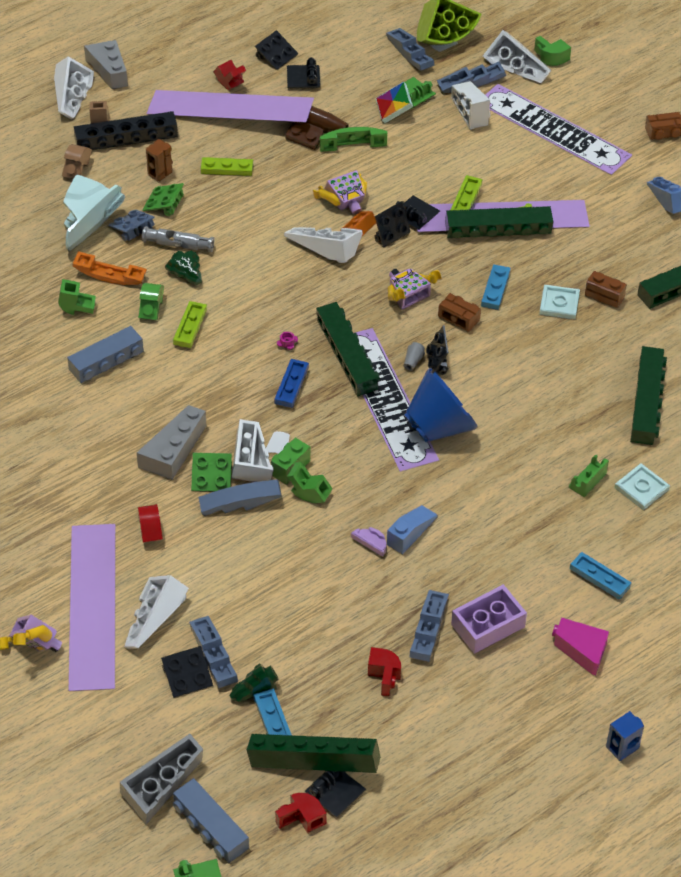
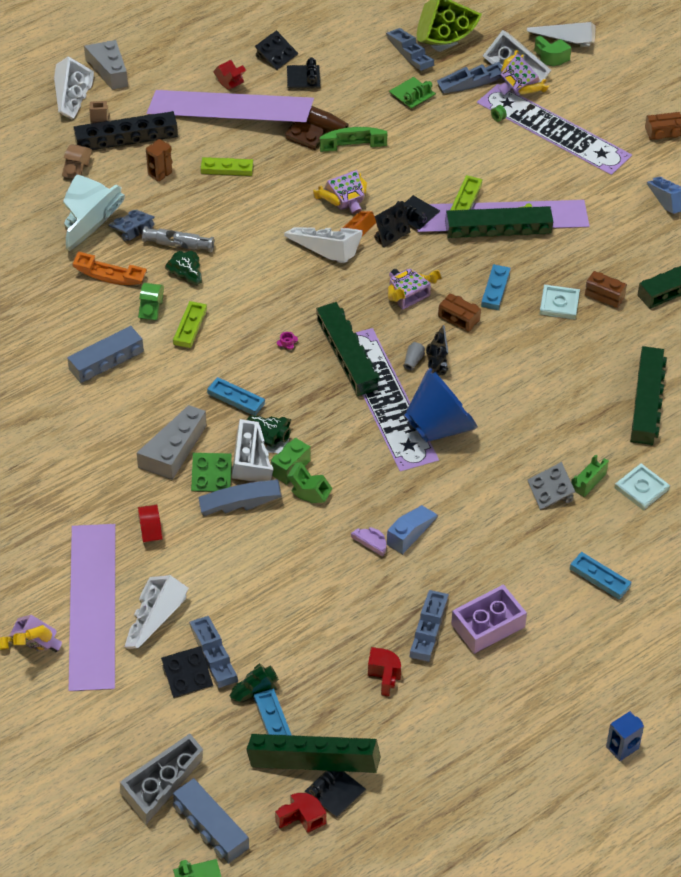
(72, 300): bright green brick -> none
(165, 198): bright green hinge -> none
(236, 396): none -> dark azure plate
(273, 429): none -> dark green rock
(291, 383): blue plate -> none
(394, 102): tile -> none
(471, 104): white wedge -> none
(498, 113): none -> bright green bush
(520, 76): none -> torso
(552, 486): none -> light grey hinge
(577, 33): none -> white wedge
(581, 643): dark pink slope -> none

